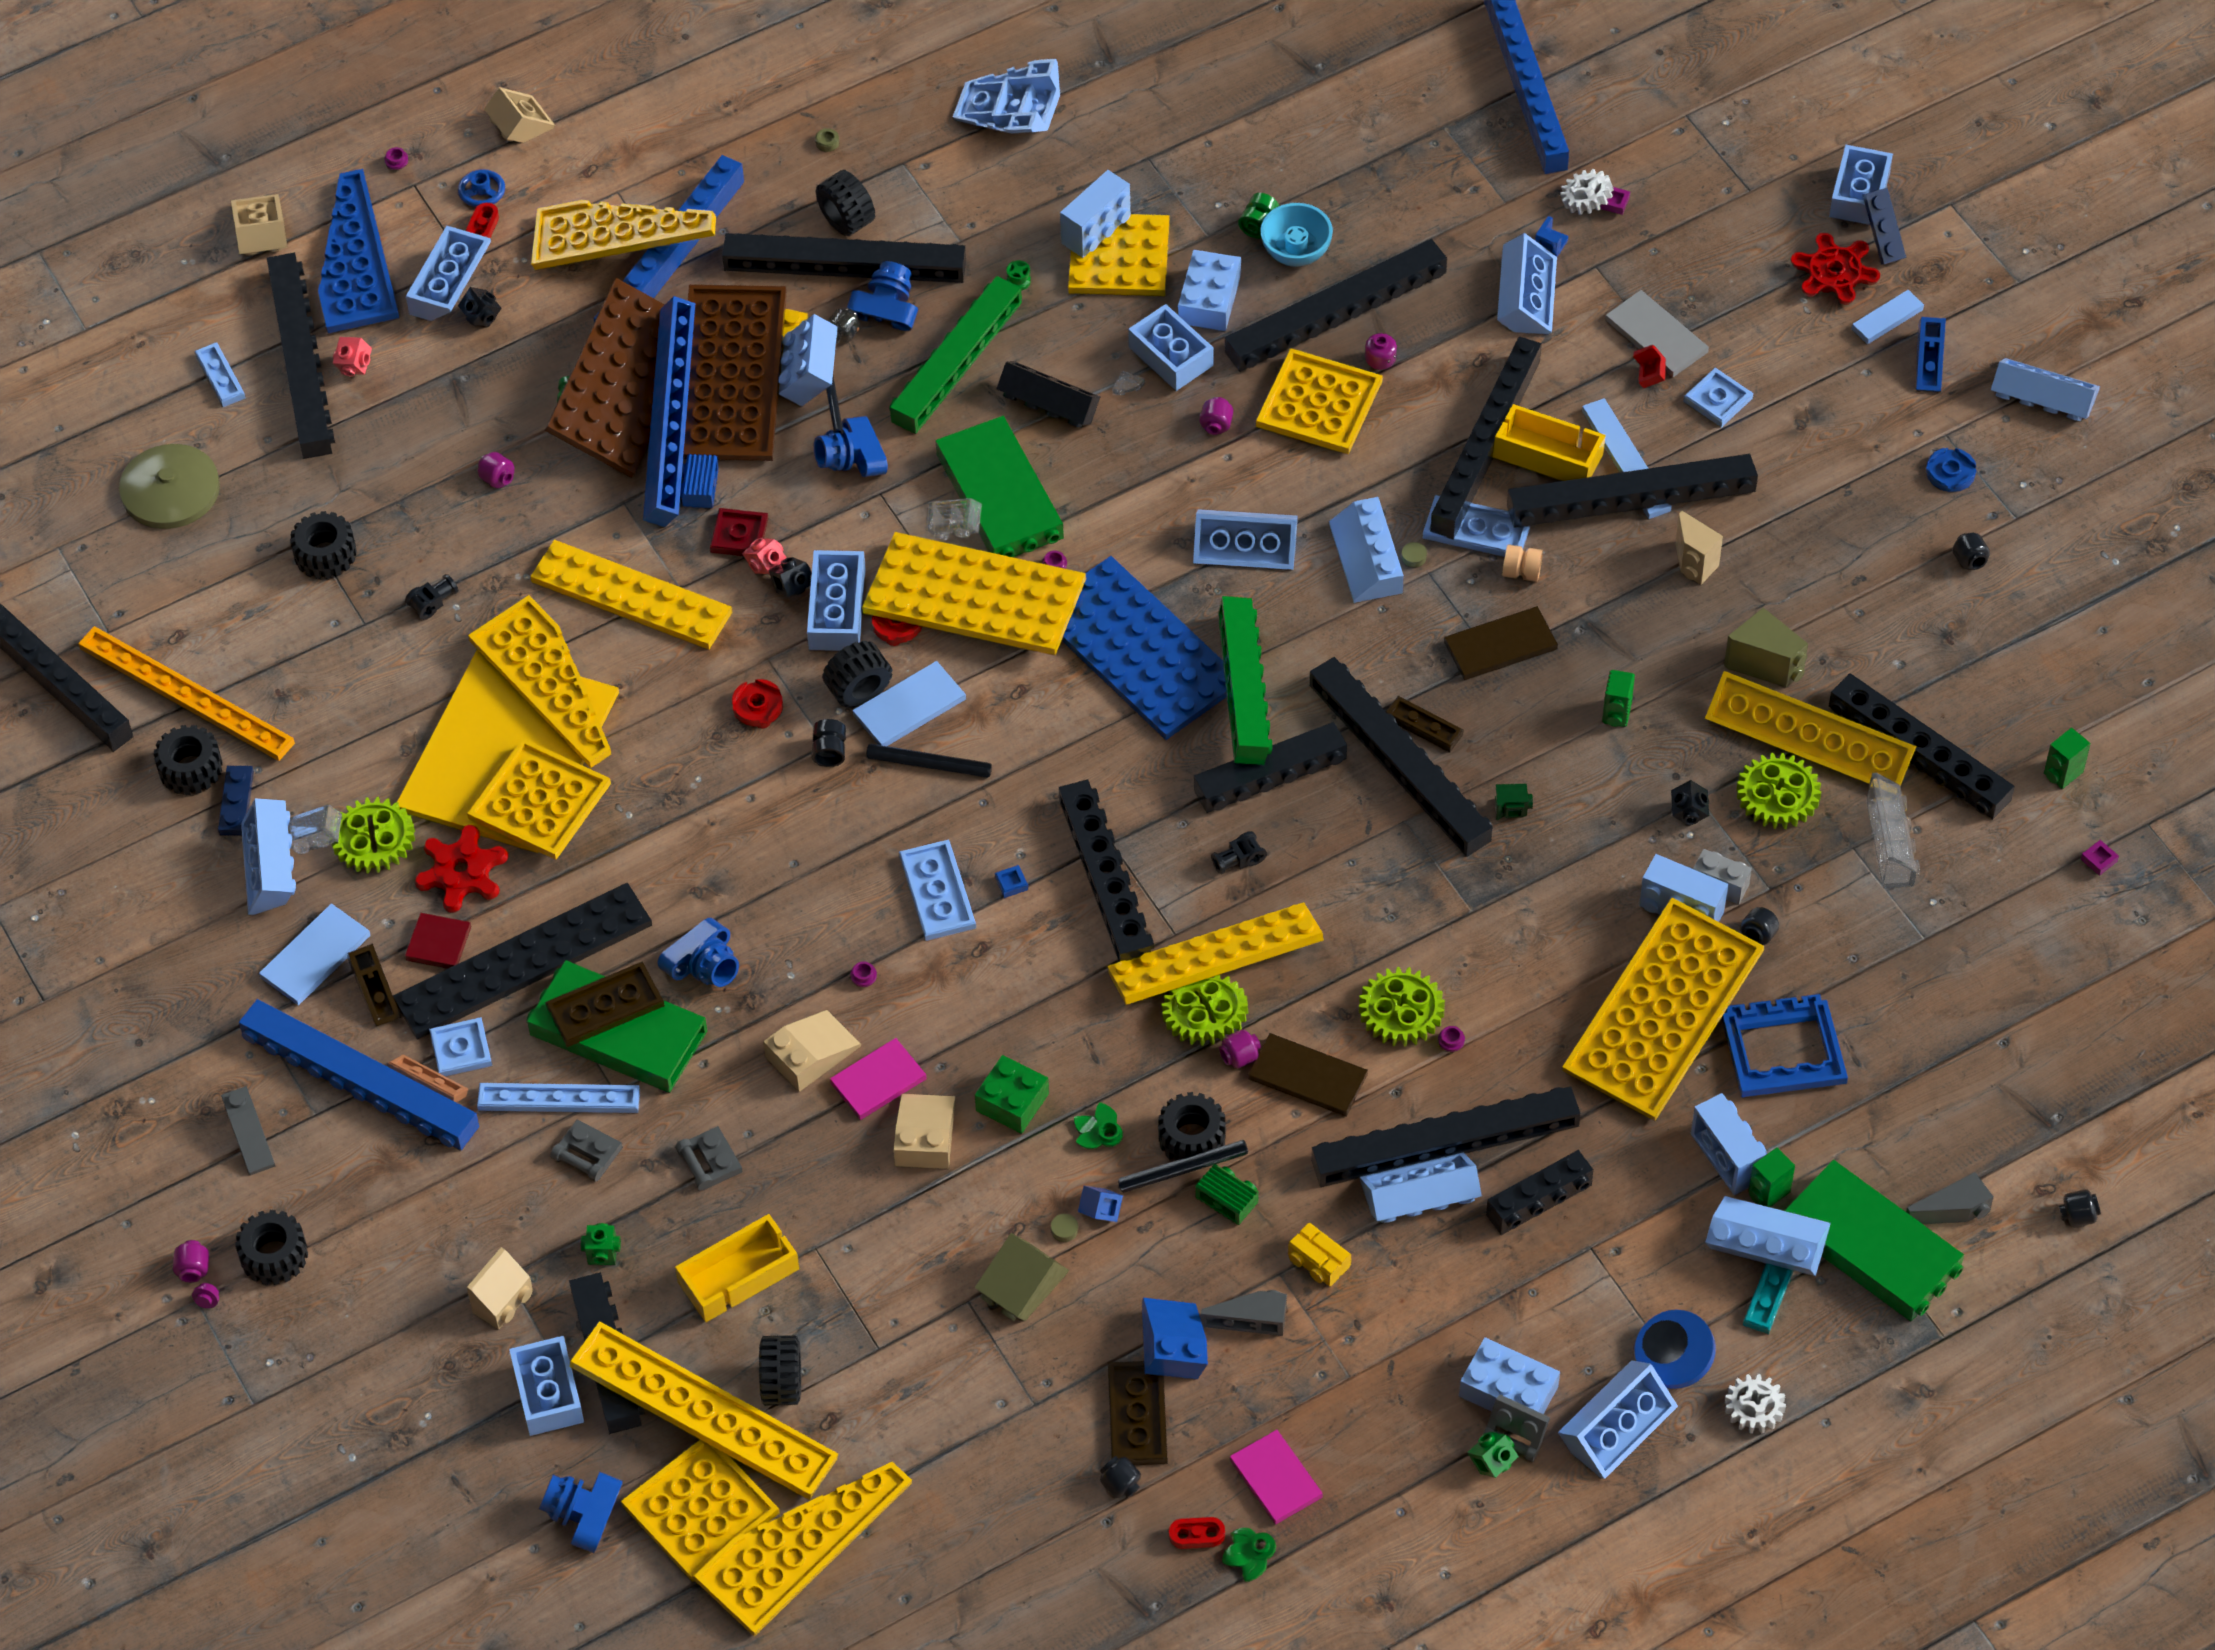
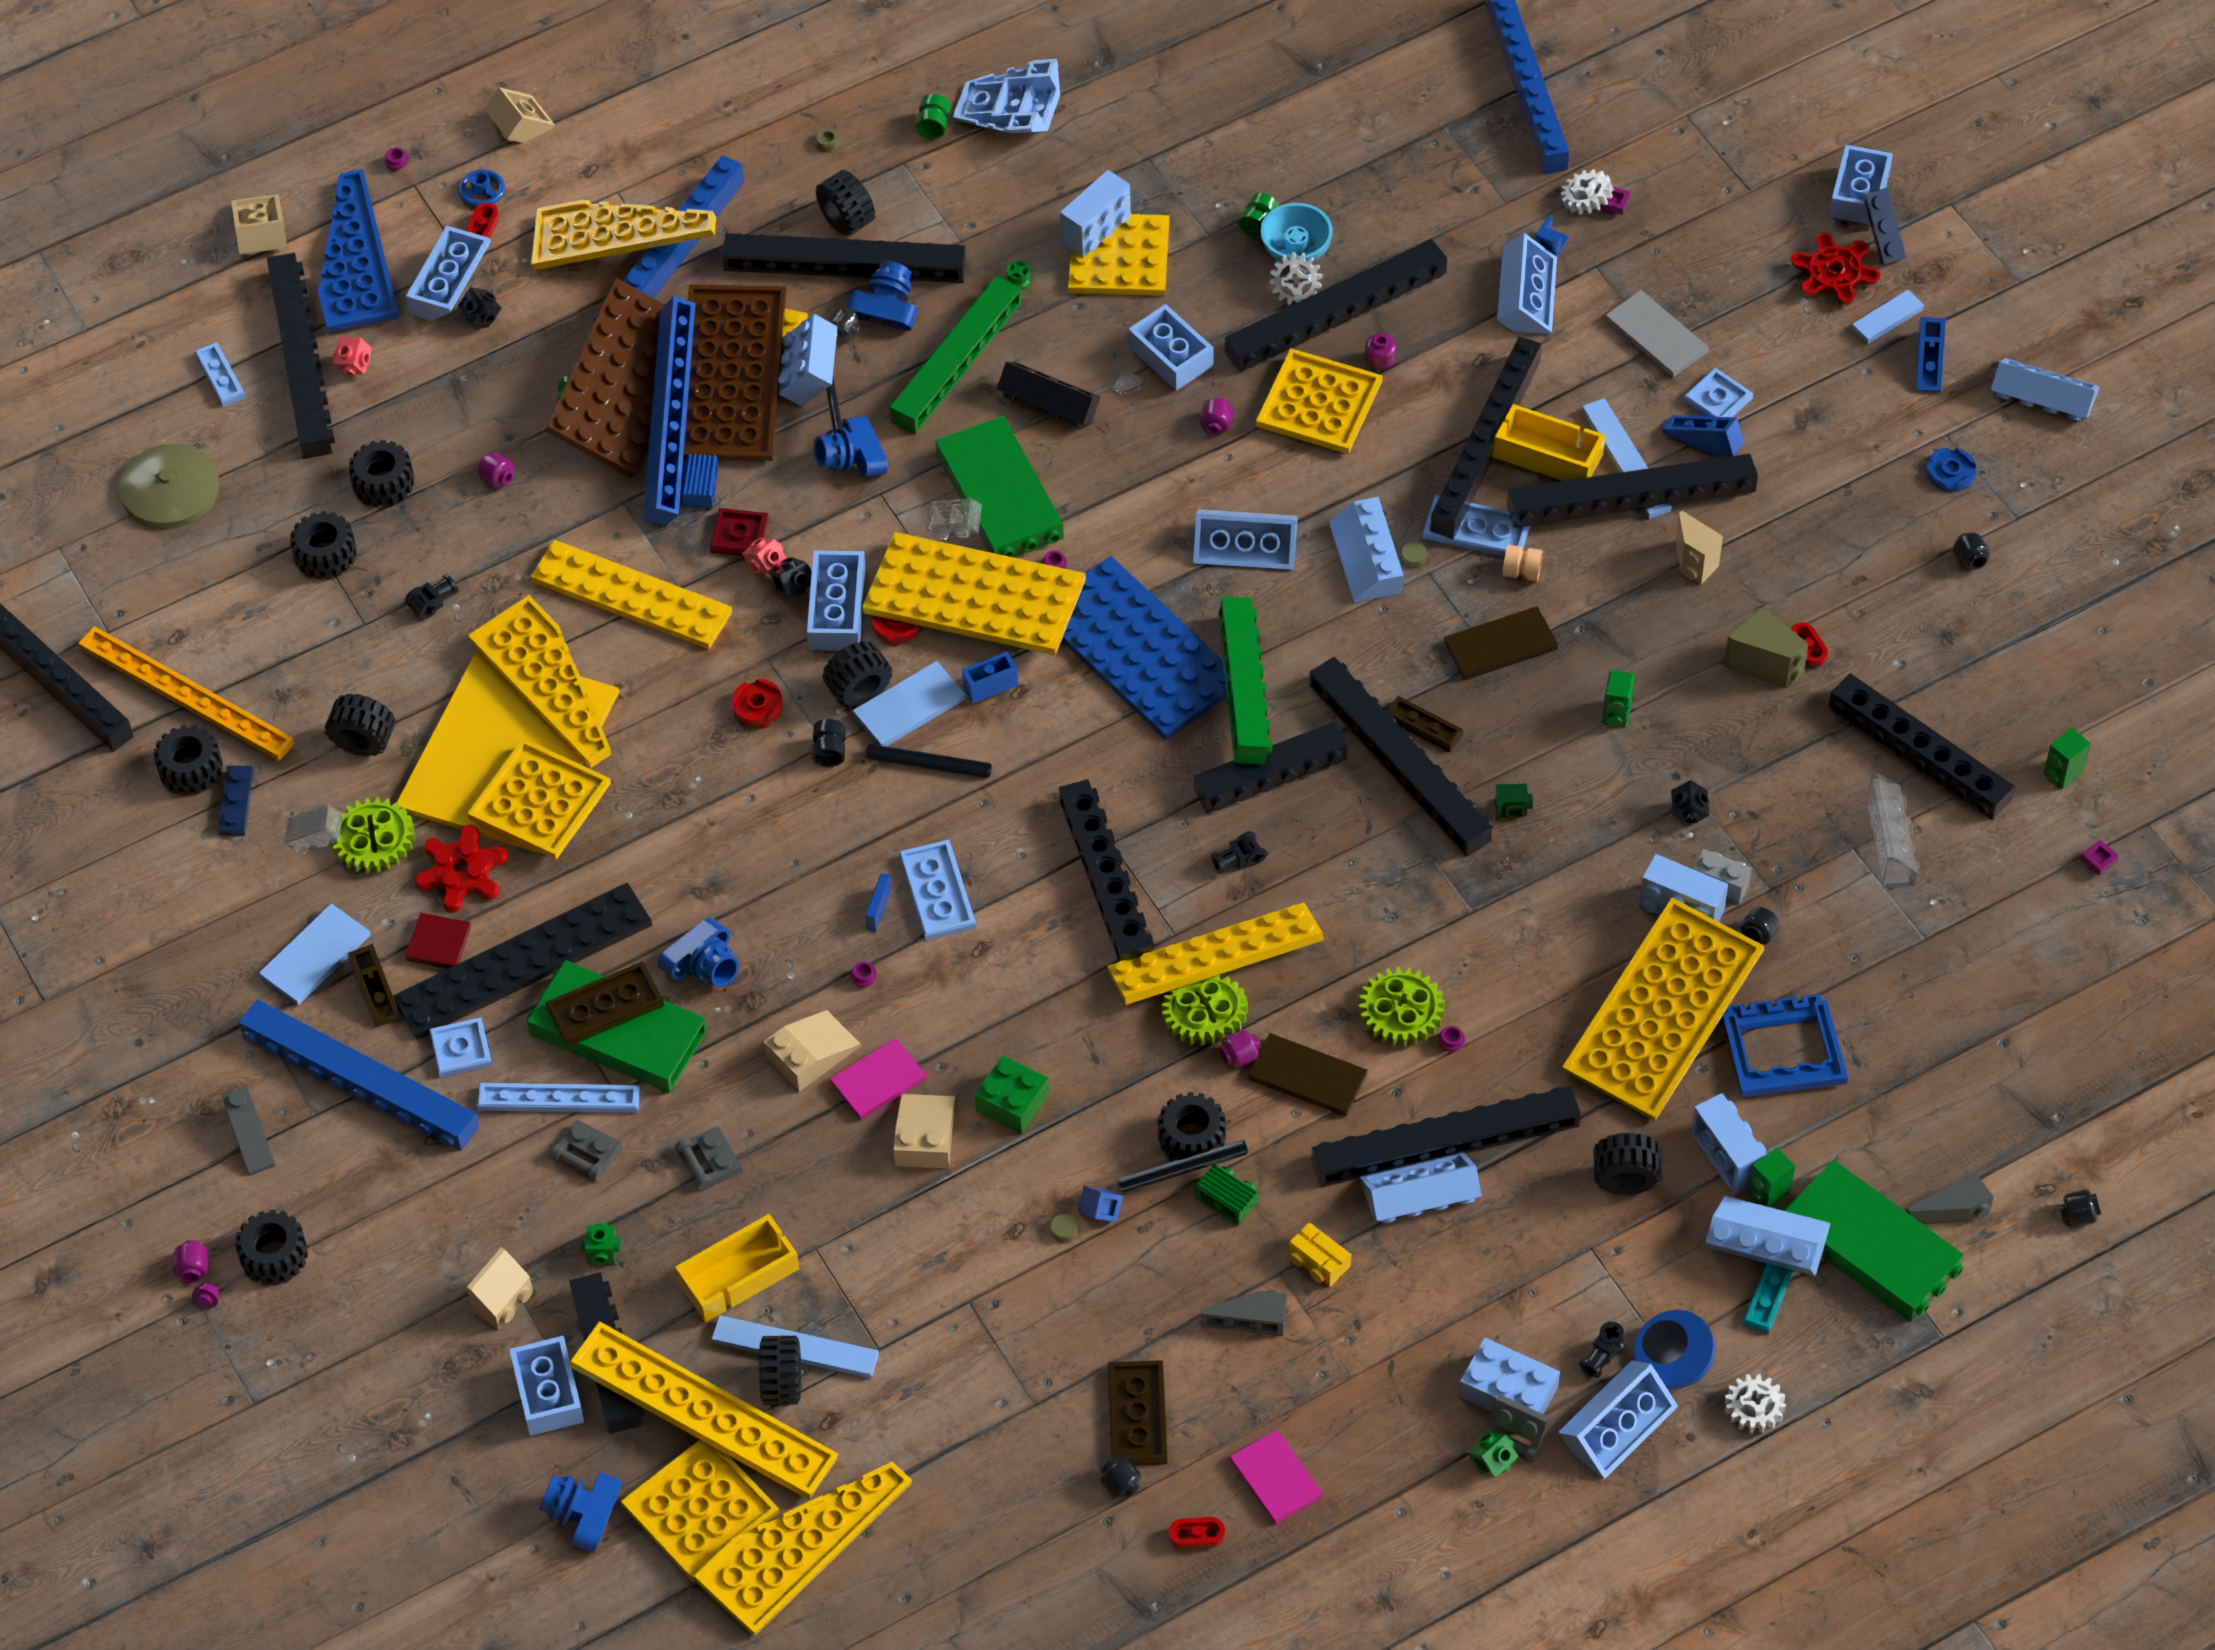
(267, 855): light blue slope -> none
(360, 725): none -> black tyre
(384, 488): none -> black tyre
(428, 1078): nougat tile -> none
(814, 1350): none -> light blue tile
(878, 902): none -> blue tile
(932, 116): none -> green wheel
(990, 677): none -> blue brick
(1011, 881): blue tile -> none
(1019, 1278): olive slope -> none
(1096, 1127): green plate -> none
(1173, 1339): blue slope -> none
(1209, 290): light blue brick -> none
(1245, 1552): green plate -> none
(1284, 280): none -> white gear
(1539, 1192): black brick -> none
(1605, 1348): none -> black connector
(1627, 1163): none -> black tyre
(1651, 366): red bracket -> none
(1707, 433): none -> blue slope
(1778, 790): lime gear -> none
(1808, 730): yellow plate -> none
(1815, 644): none -> red plate

